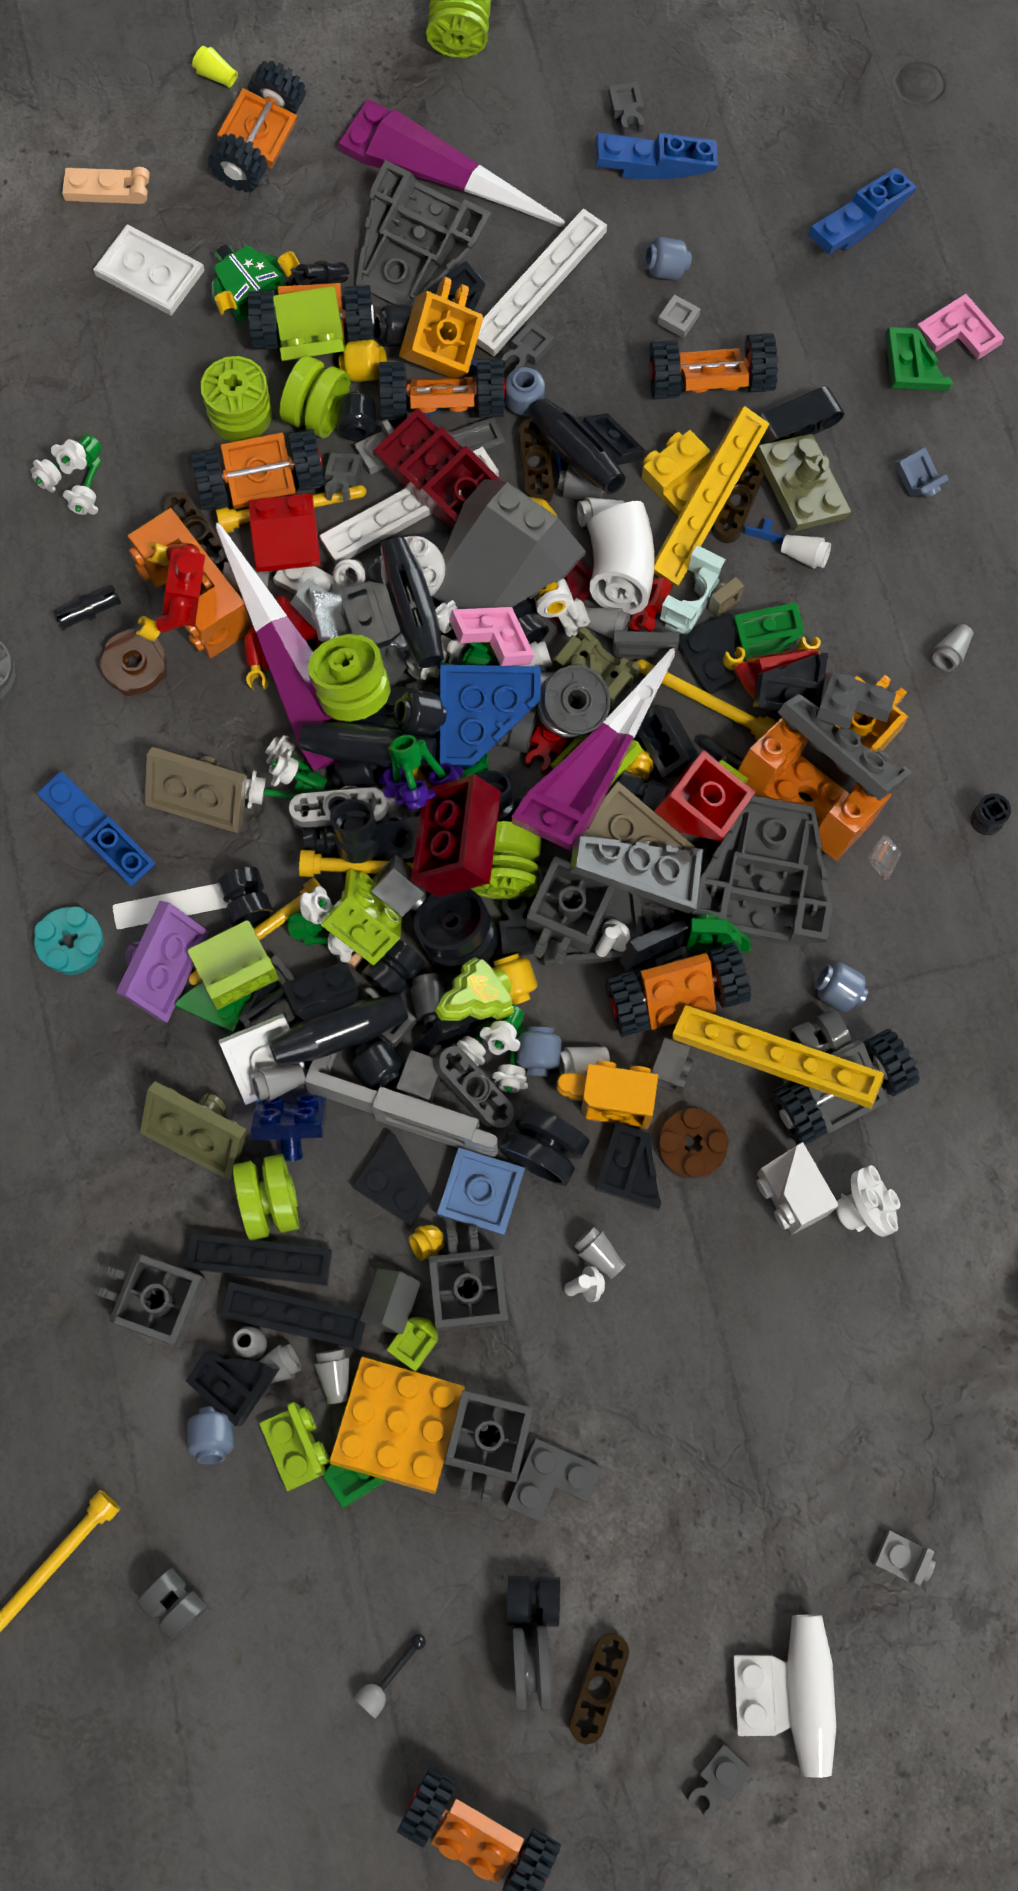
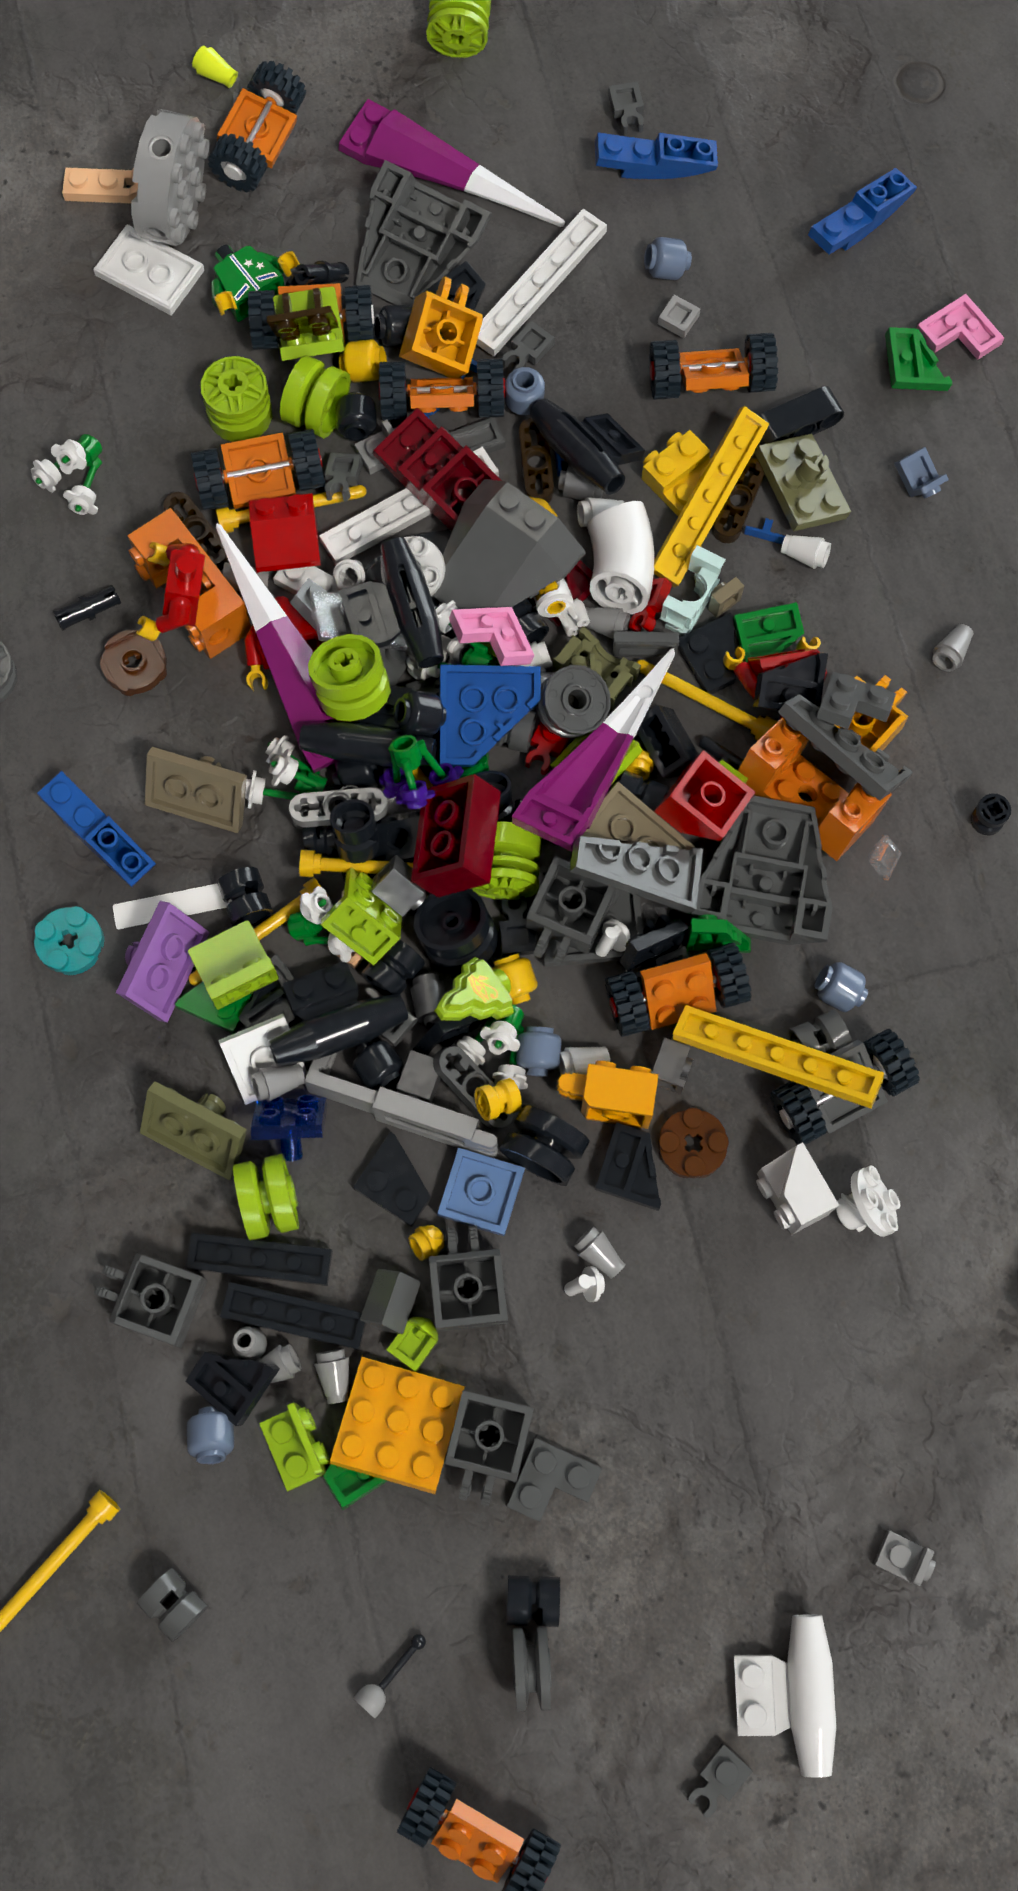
(169, 177): none -> light grey brick
(292, 324): none -> dark brown plate
(497, 1099): none -> yellow wheel
(581, 1712): dark brown beam -> none

